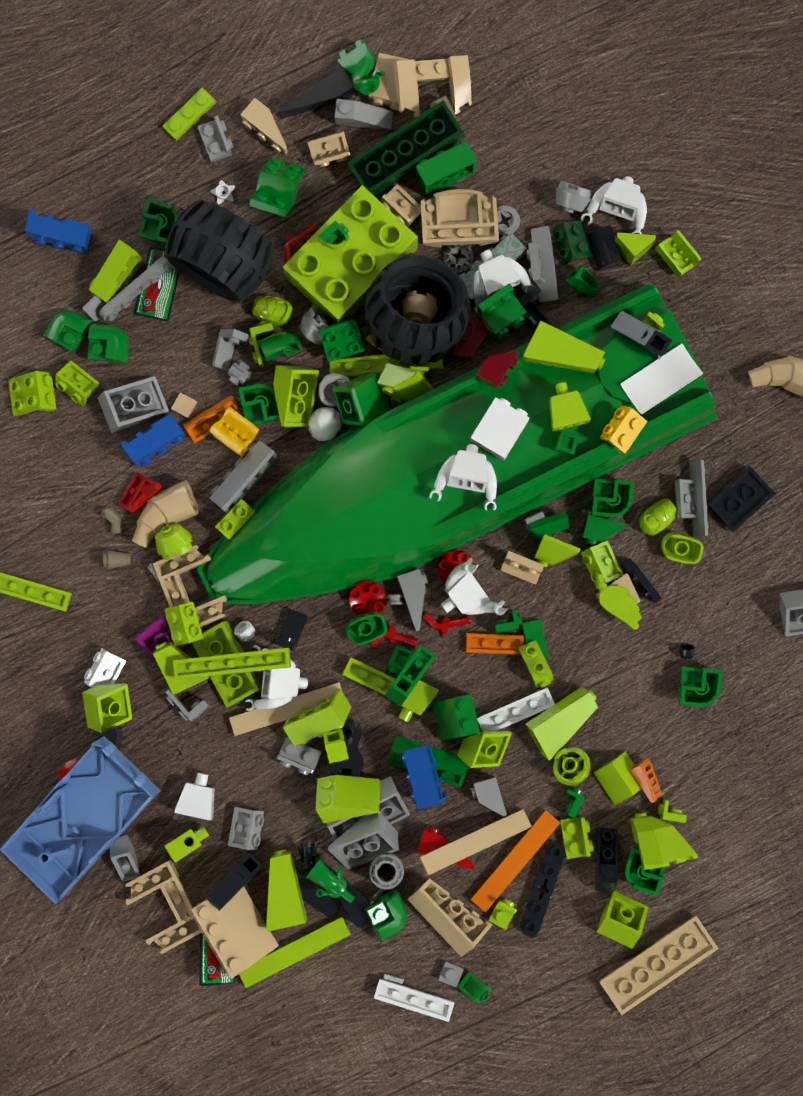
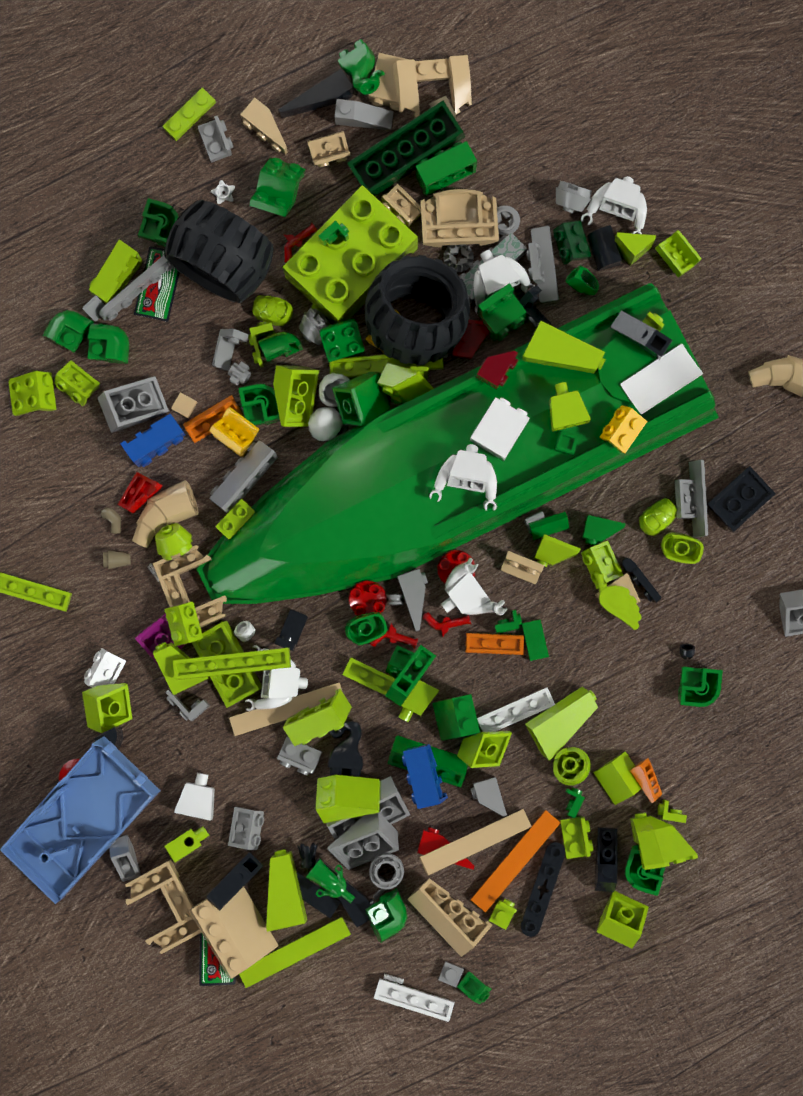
(58, 232): blue wedge -> none
(335, 746): lime brick -> none
(419, 307): tan cone -> none
(536, 664): lime bracket -> none
(611, 498): green brick -> none
(658, 964): tan plate -> none

